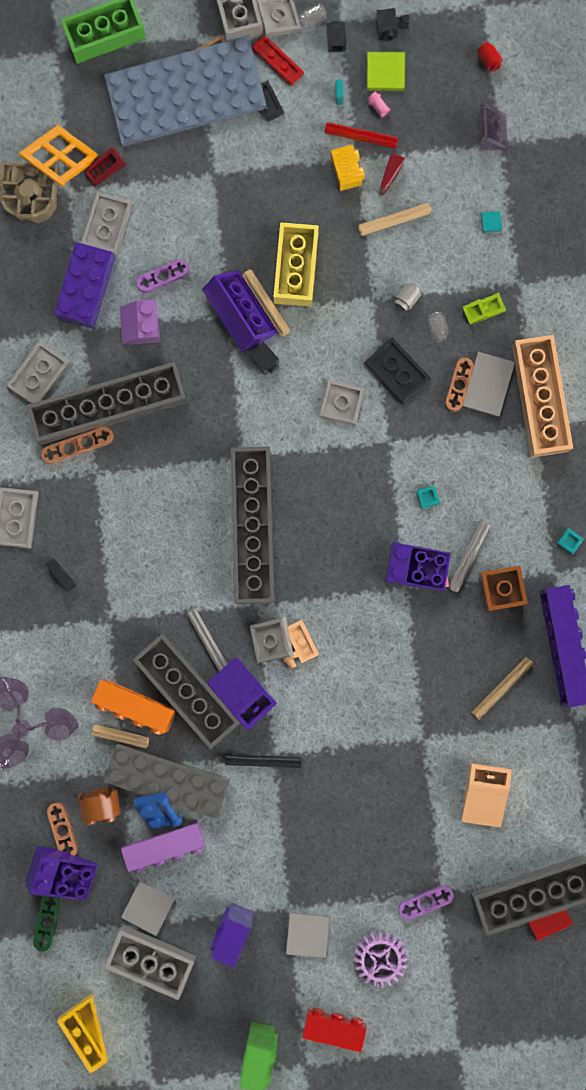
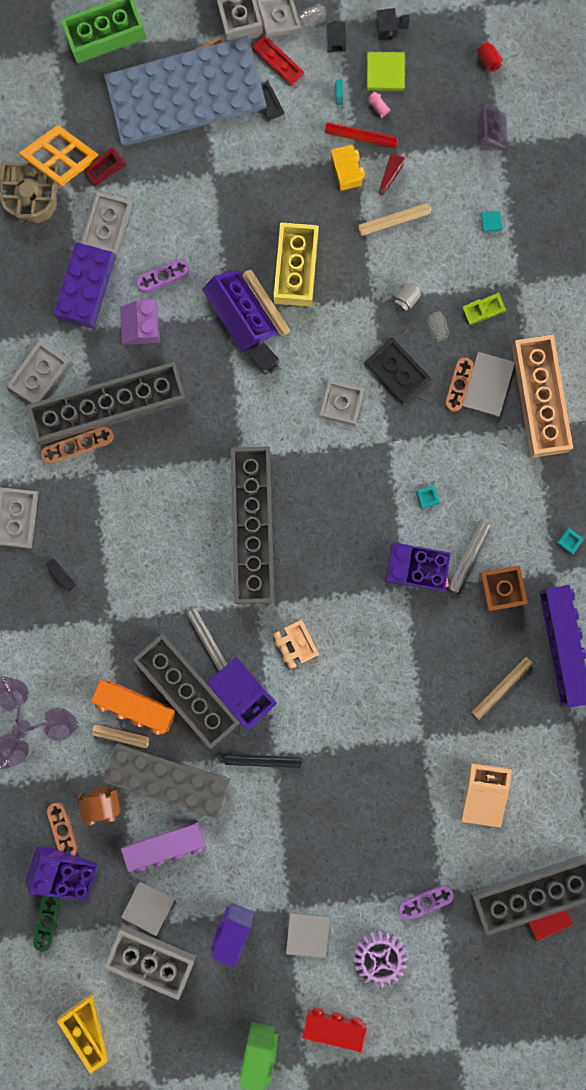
(152, 813): blue plate -> none
(271, 640): light grey tile -> none

